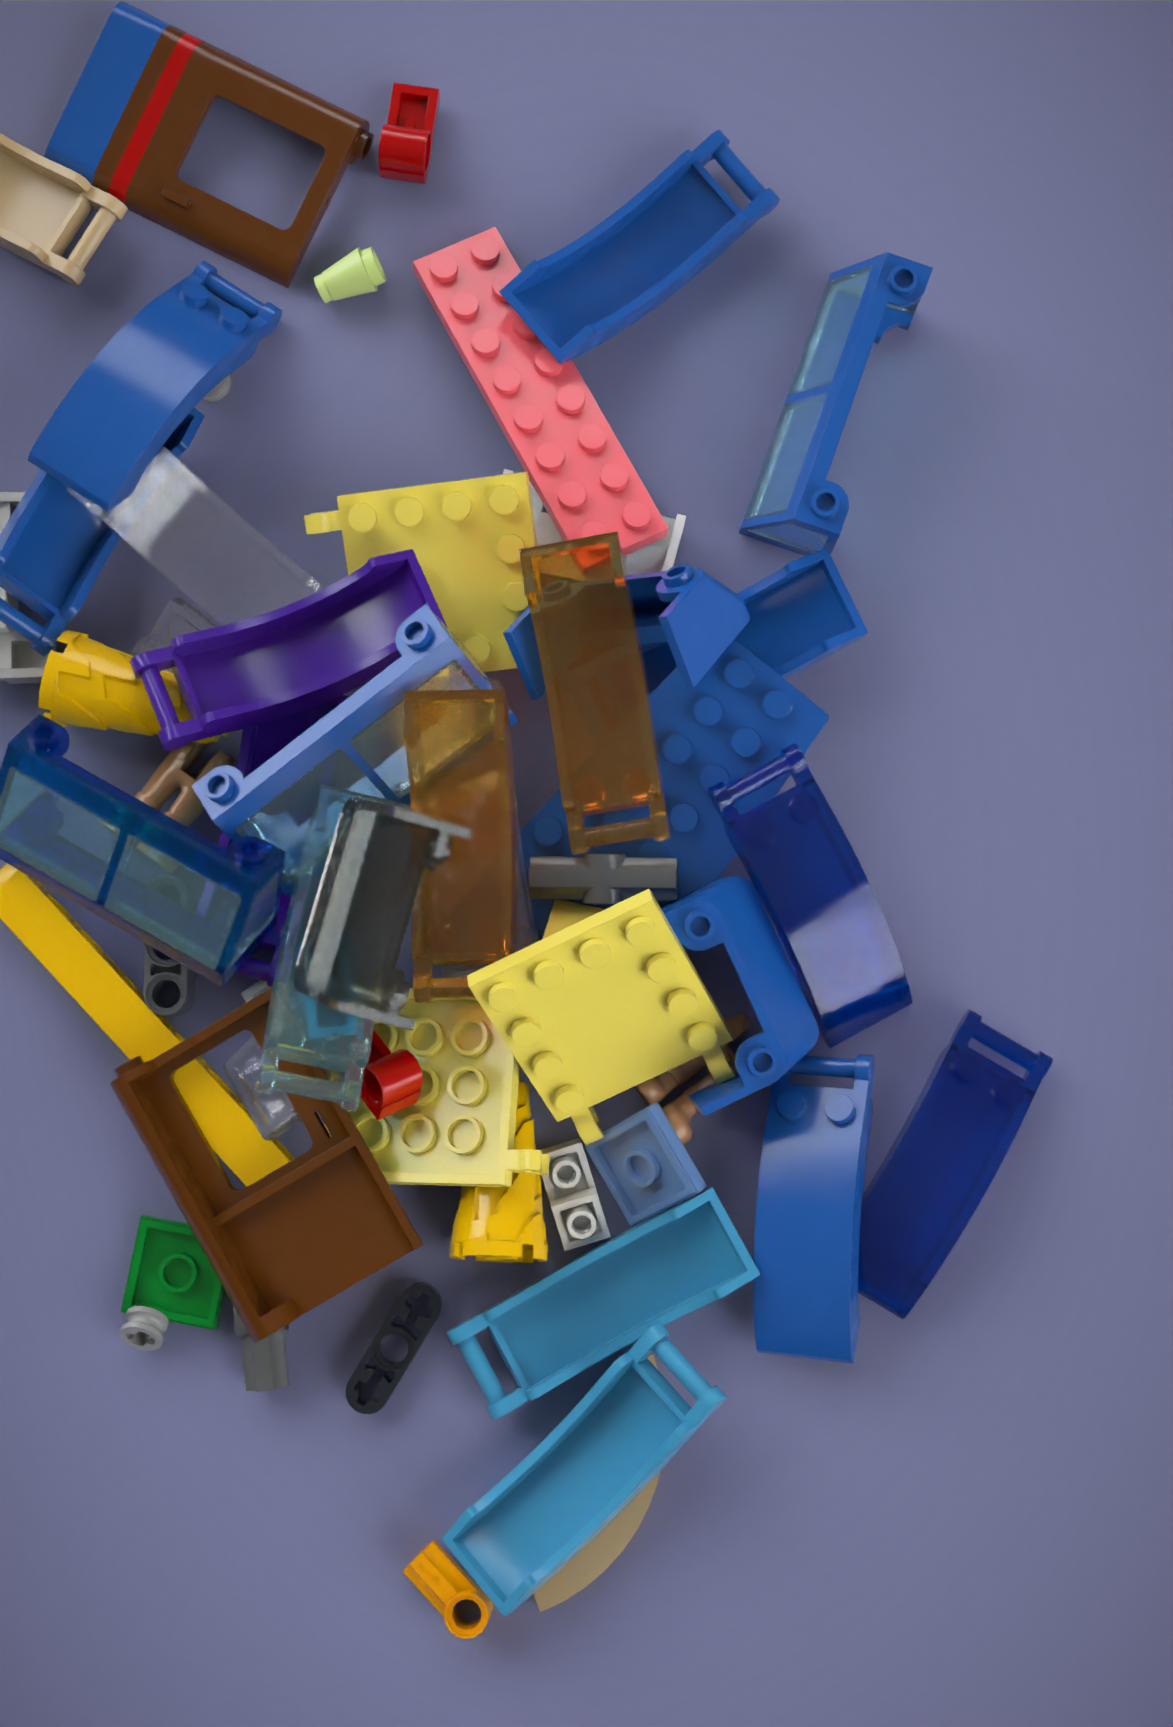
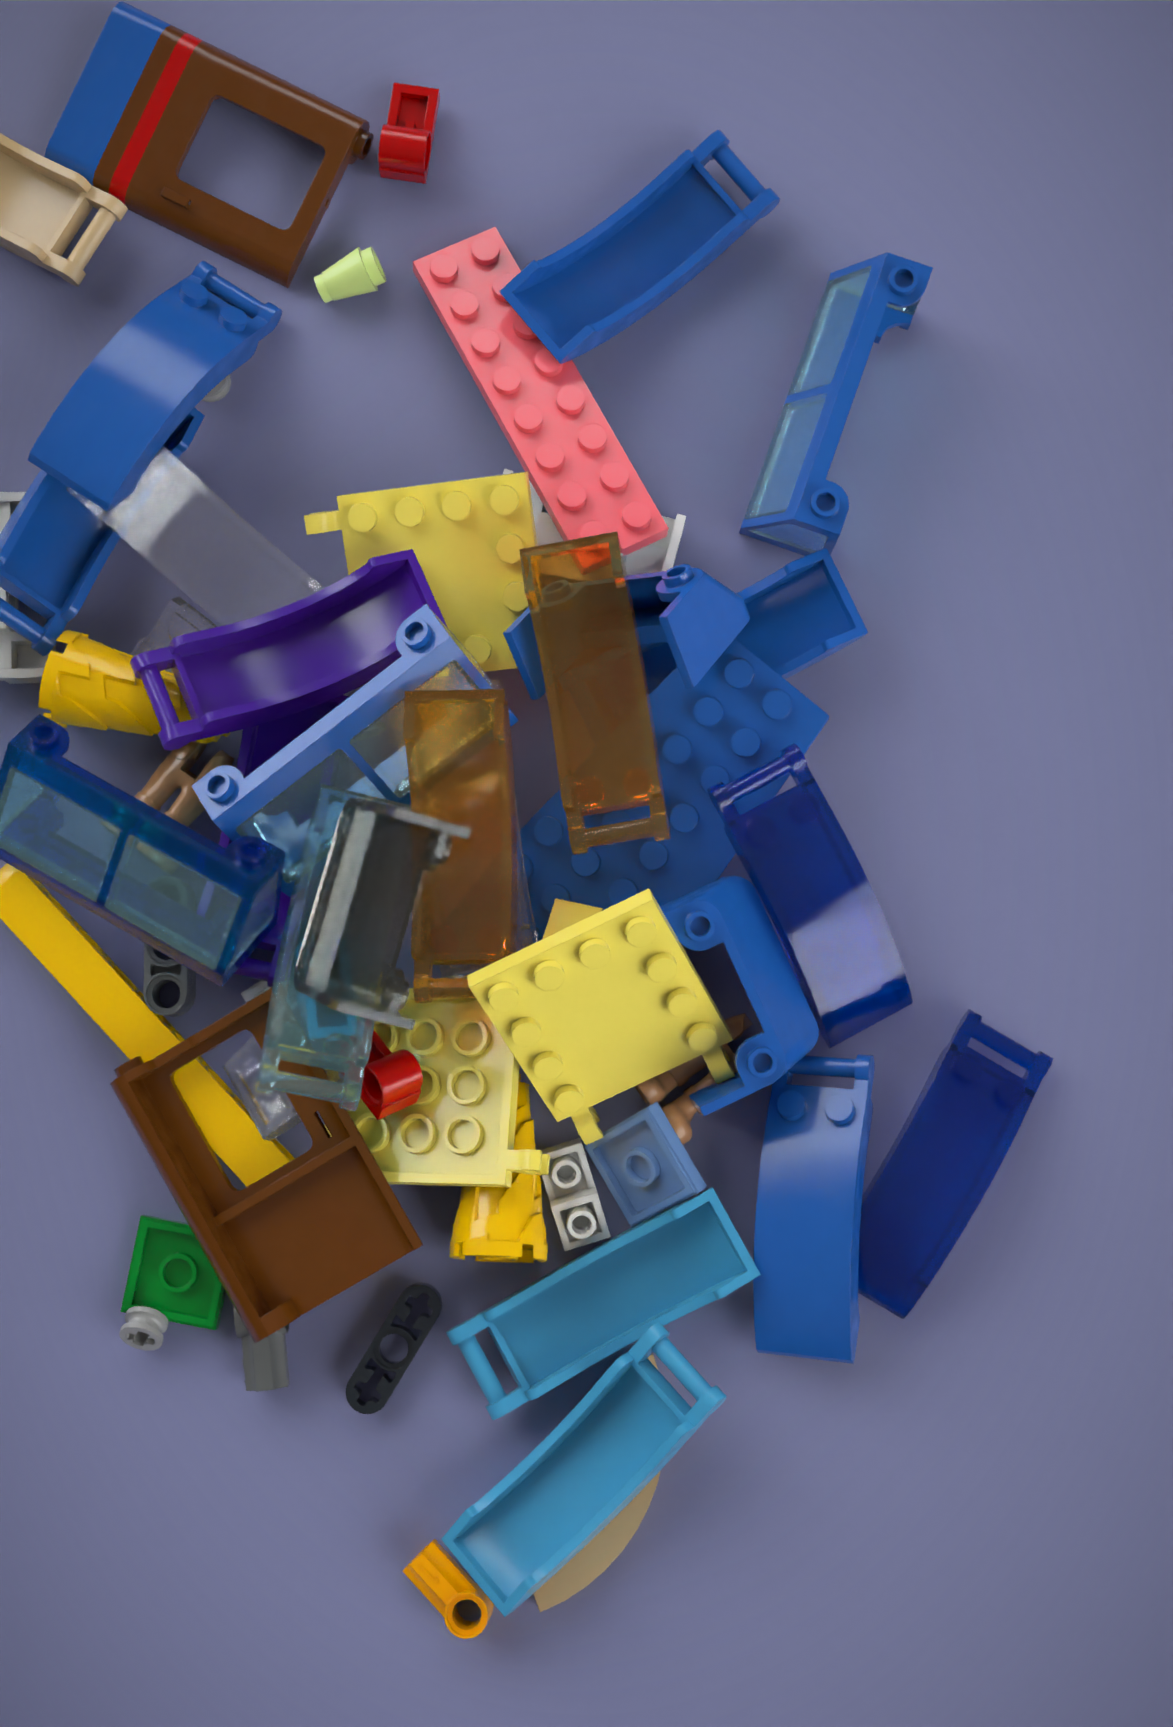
(602, 877): dark grey piece -> none

